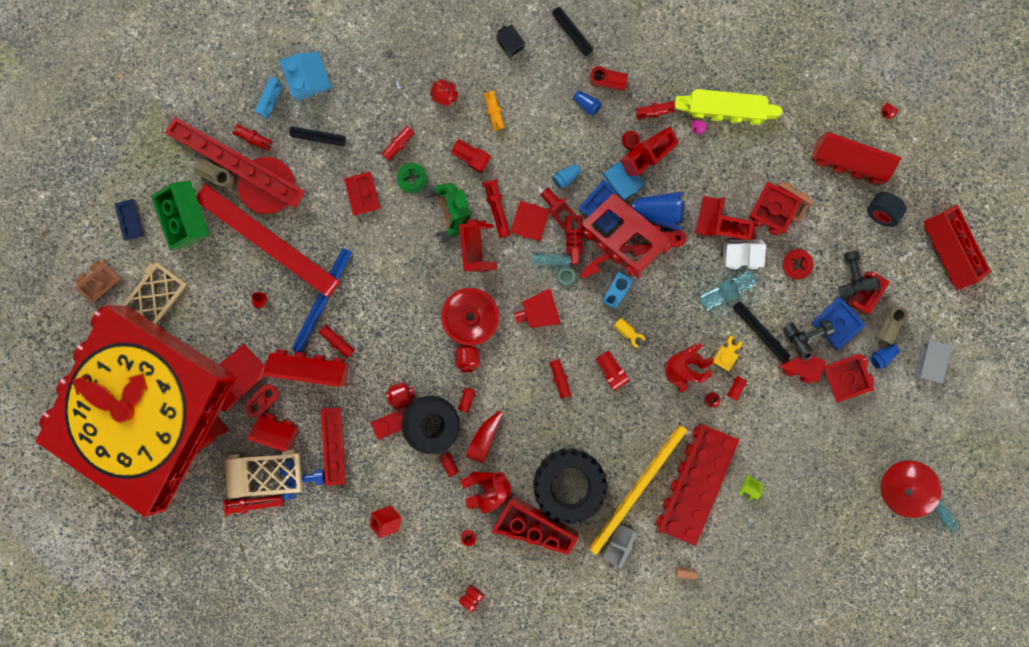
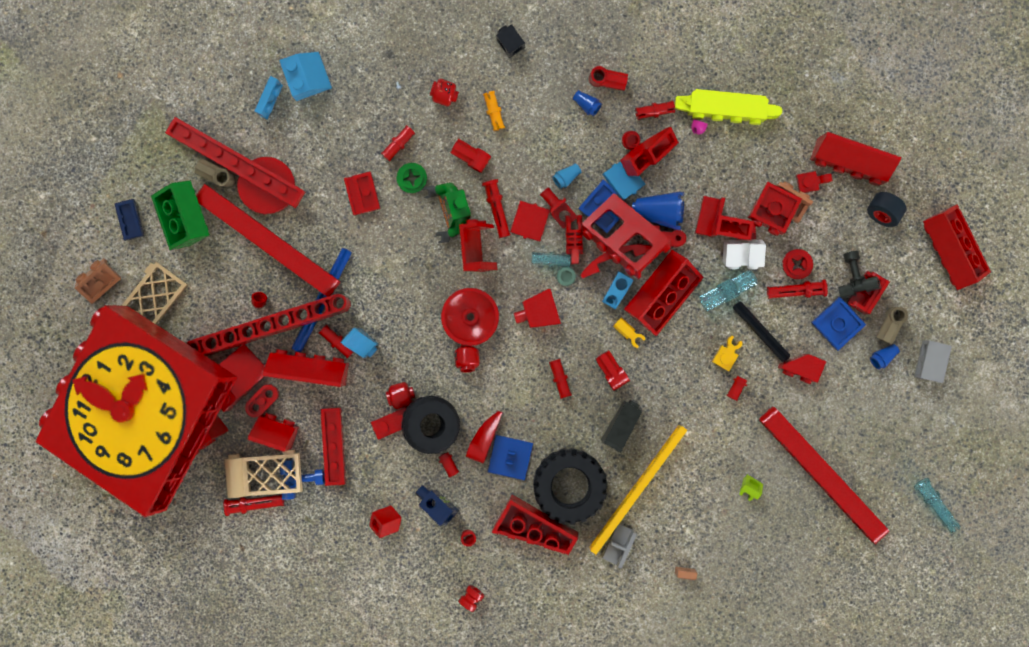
(252, 137): red pin -> none
(275, 320): none -> red beam
(317, 136): black axle -> none
(360, 343): none -> dark azure slope
(443, 509): none -> dark blue torso
(466, 400): red pin -> none
(496, 490): red piece -> none
(510, 457): none -> blue piece
(572, 31): black axle -> none
(622, 425): none -> pearl dark grey slope
(664, 292): none -> red slope
(679, 373): red piece -> none
(696, 484): red bracket -> none
(709, 396): red hinge -> none
(802, 339): pearl dark grey bar -> none
(806, 289): none -> red pin
(810, 181): none -> red plate
(824, 475): none -> red beam
(849, 377): red plate -> none
(889, 111): red hinge -> none
(913, 476): red dish -> none

